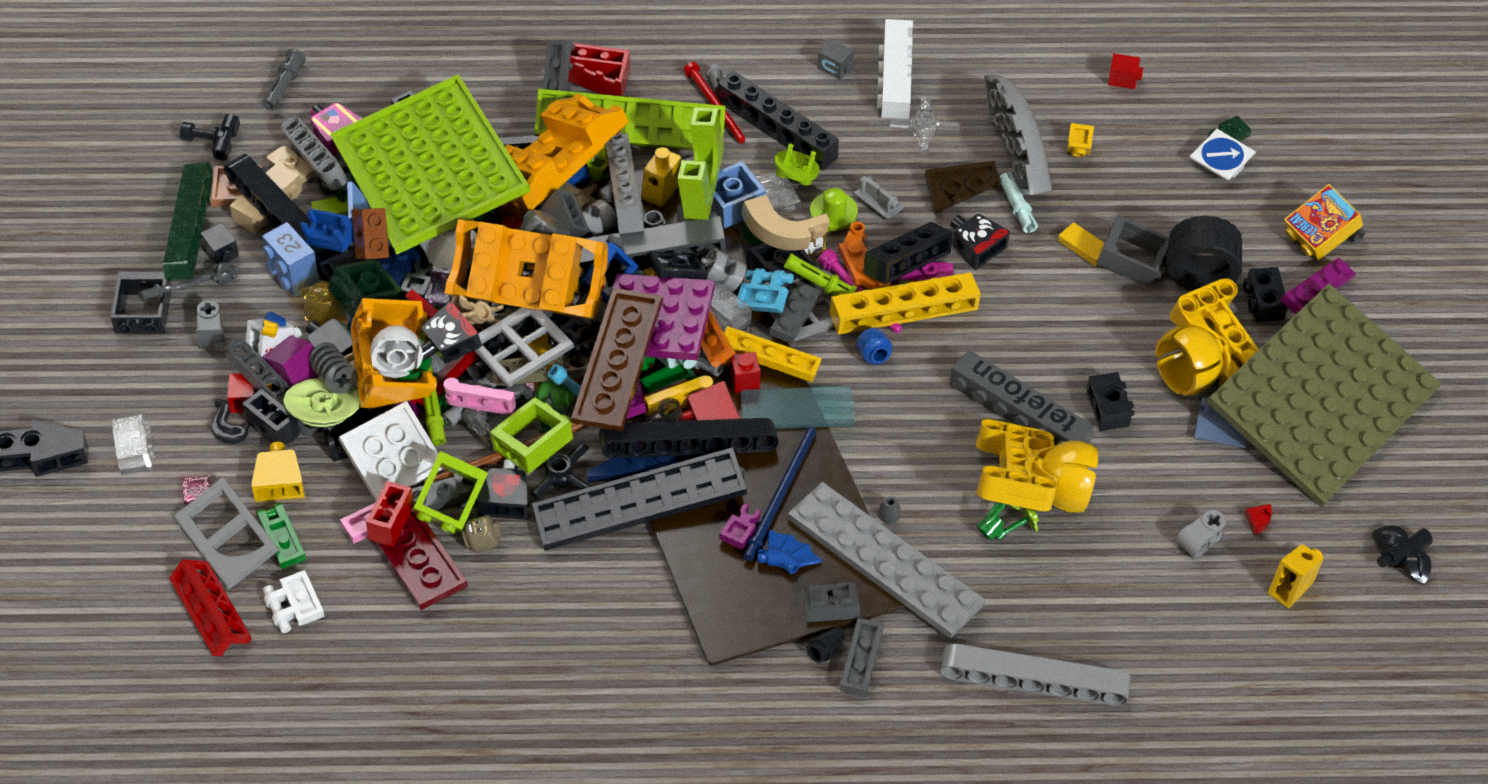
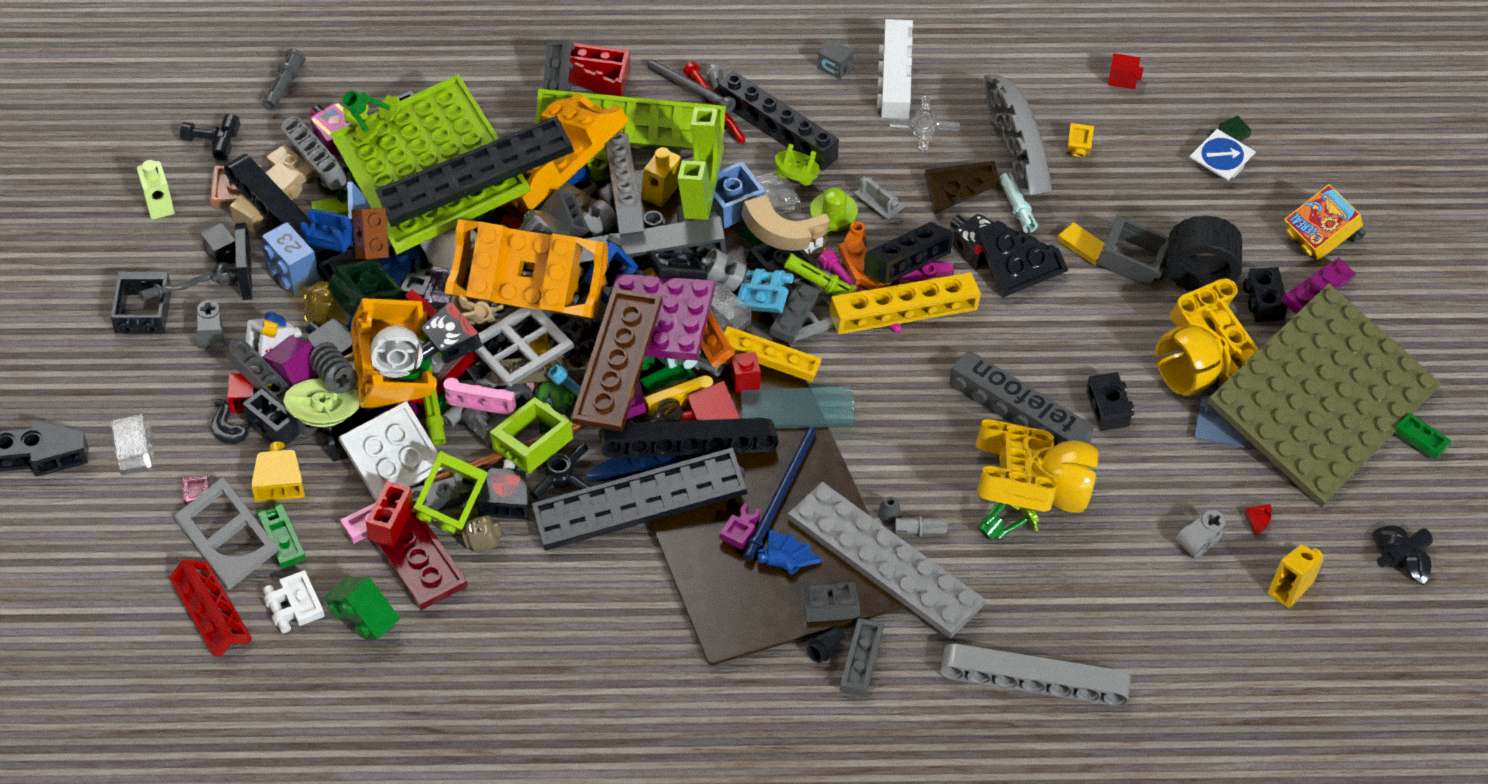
(151, 180): none -> yellowish green torso
(188, 222): clear green beam -> none
(243, 260): none -> black tile
(356, 112): none -> plant
(364, 604): none -> green brick
(474, 170): none -> black plate
(728, 101): none -> dark grey bar
(874, 346): blue head -> none
(918, 526): none -> light grey axle
(1018, 258): none -> black plate
(1422, 436): none -> green plate

